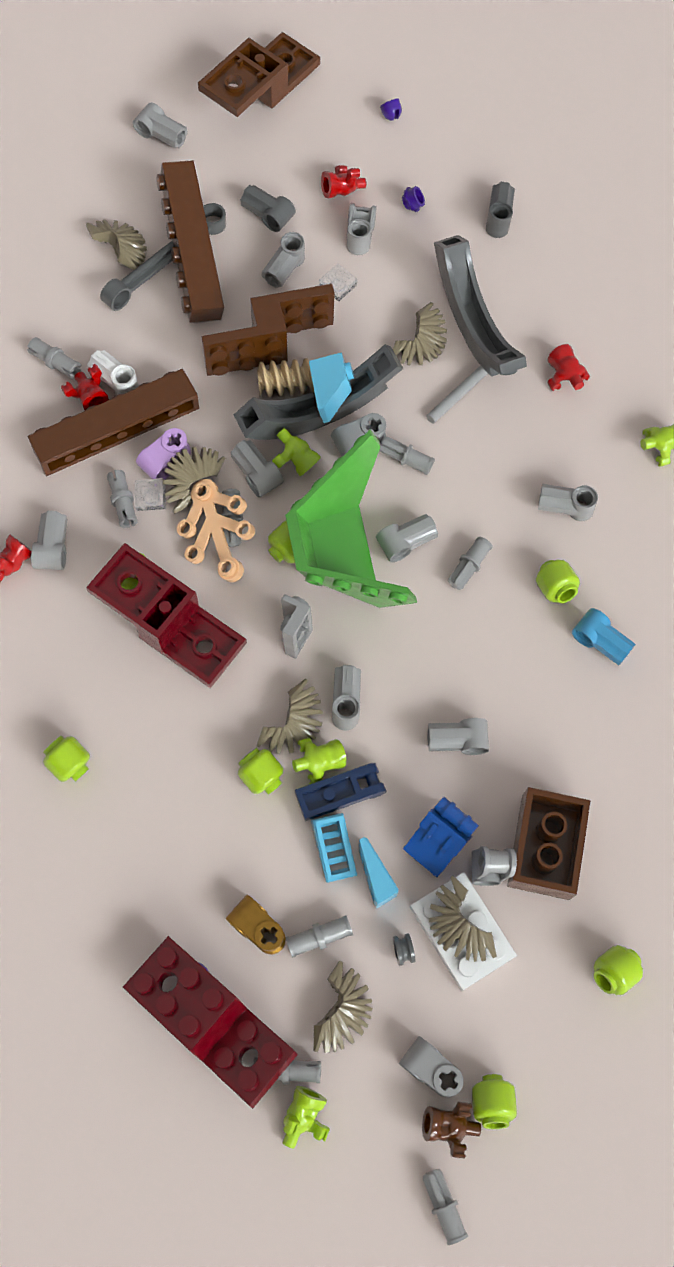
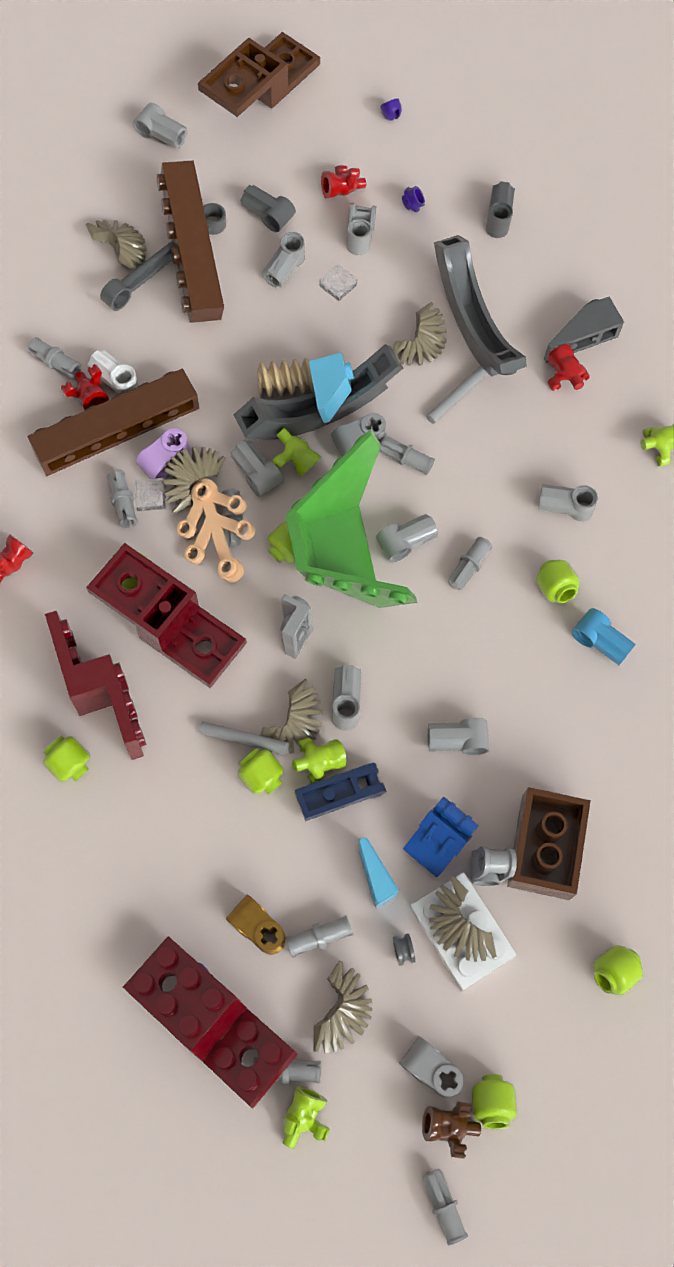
(50, 550): light grey piece -> none
(96, 684): none -> dark red bracket
(243, 737): none -> light grey bar
(271, 321): reddish brown bracket -> none
(339, 874): medium azure slope -> none
(591, 326): none -> dark grey slope

